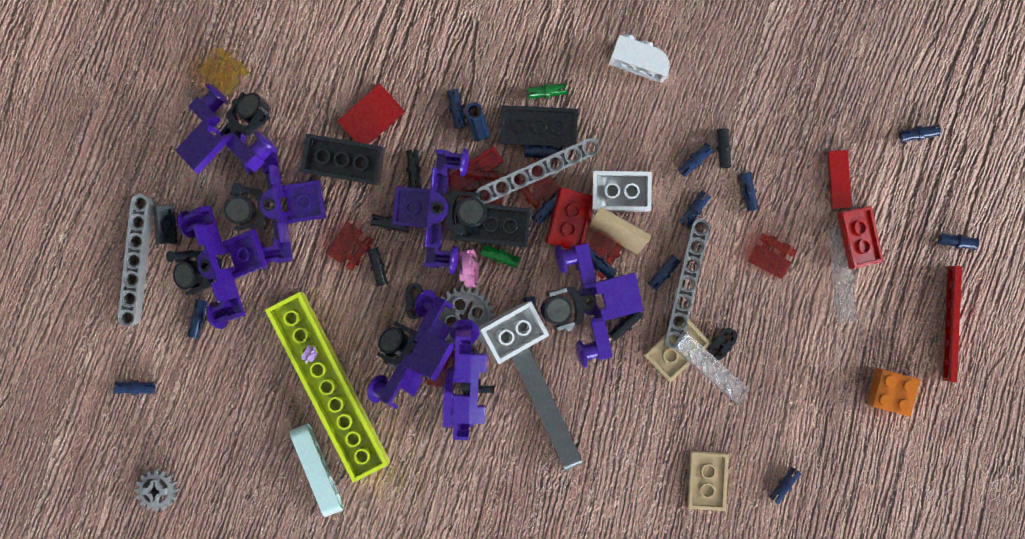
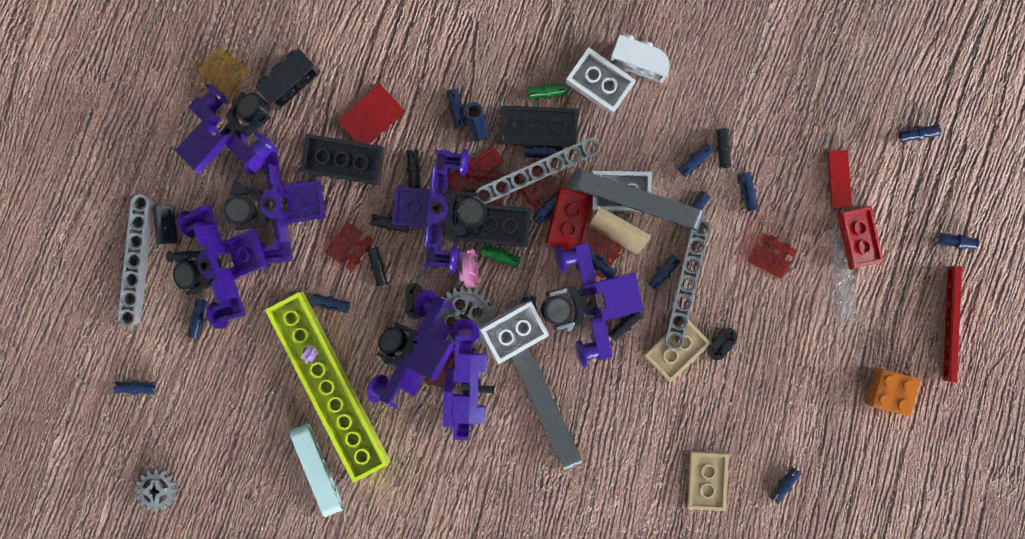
(287, 79): none -> black brick
(330, 303): none -> dark blue pin
(600, 81): none -> white brick
(637, 199): none -> dark grey beam
(710, 368): clear plate -> none

